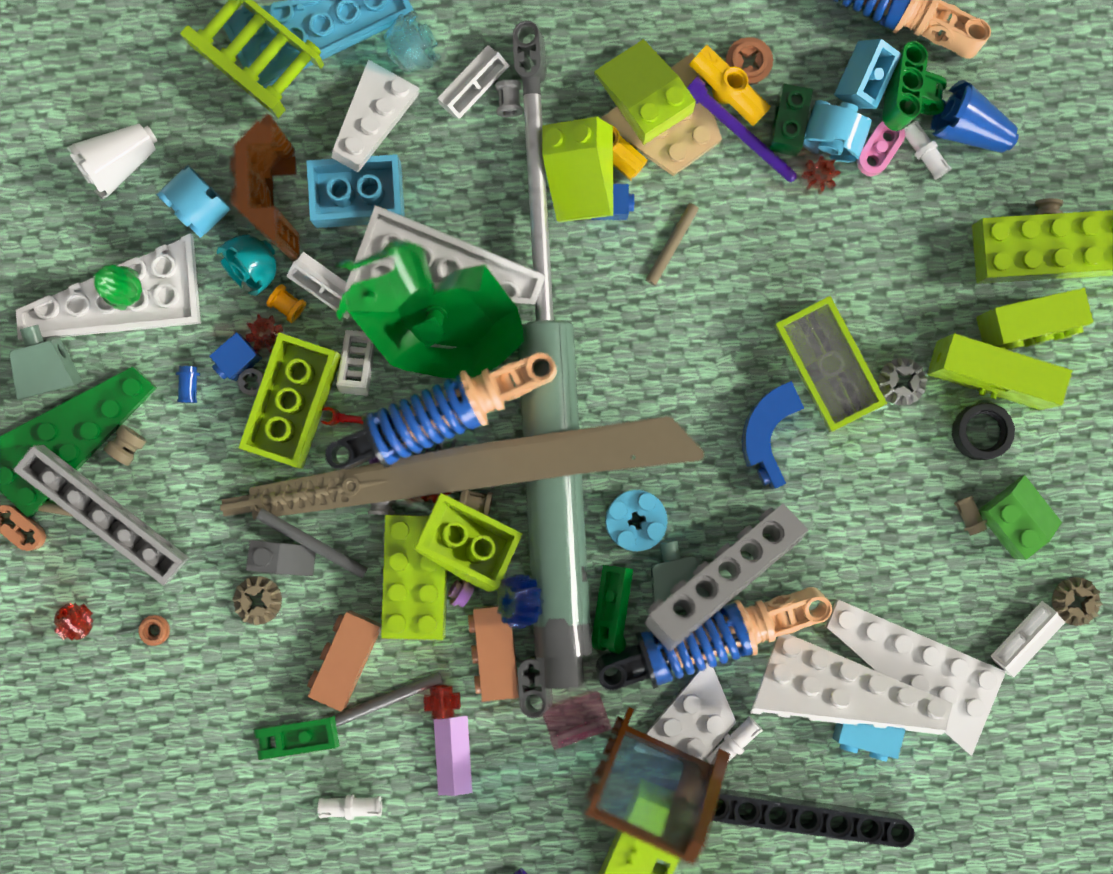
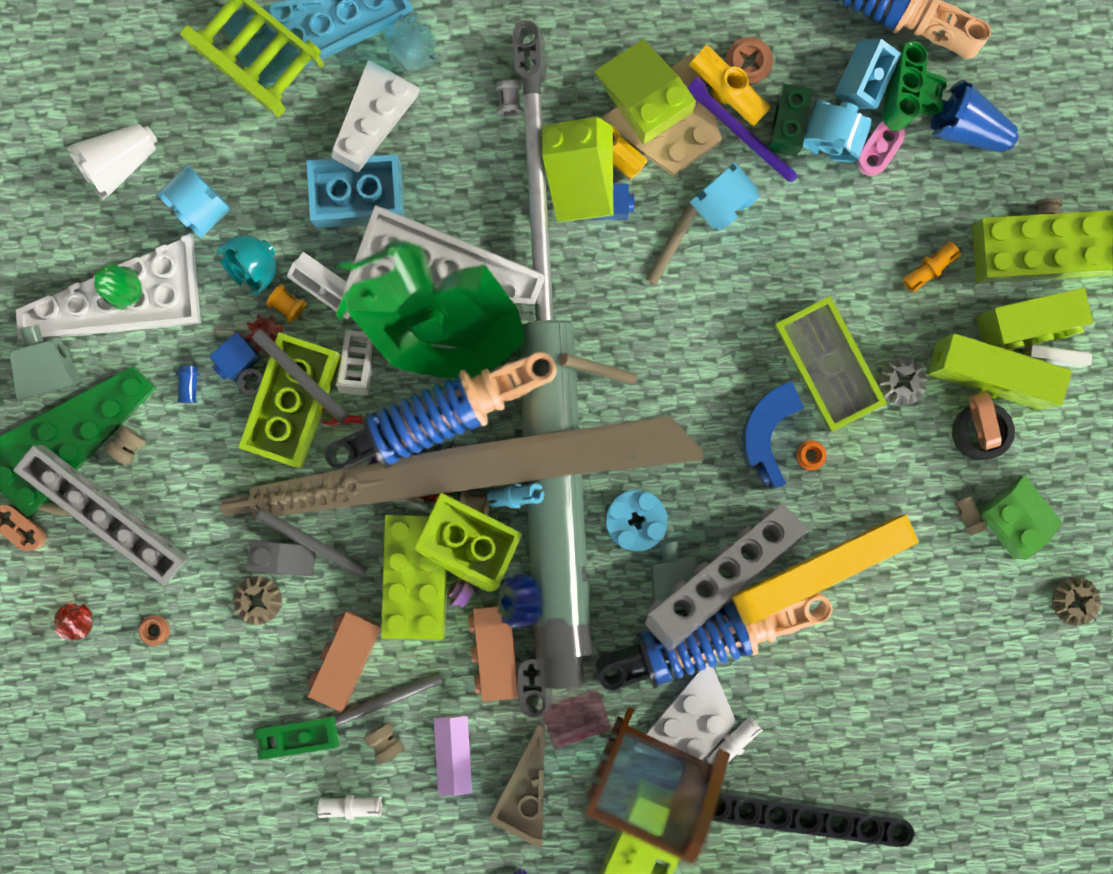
(256, 159): reddish brown slope -> none
(300, 376): none -> dark grey bar
(382, 508): light grey bush -> none
(384, 743): none -> dark tan wheel
(441, 701): clear red gear -> none
(473, 82): white piece -> none
(515, 496): none -> medium azure pin
(522, 799): none -> dark tan wing
(598, 368): none -> dark tan bar
(612, 609): green plate -> none
(724, 196): none -> medium azure brick
(814, 180): clear red gear -> none
(820, 453): none -> orange plate
(824, 569): none -> yellow beam
(834, 689): white wing -> none
(878, 741): medium azure brick -> none
(924, 665): white wing -> none
(926, 150): white pin -> none
(931, 267): none -> light orange pin
(985, 420): none -> nougat beam
(1027, 639): white piece -> none
(1059, 356): none -> white tile

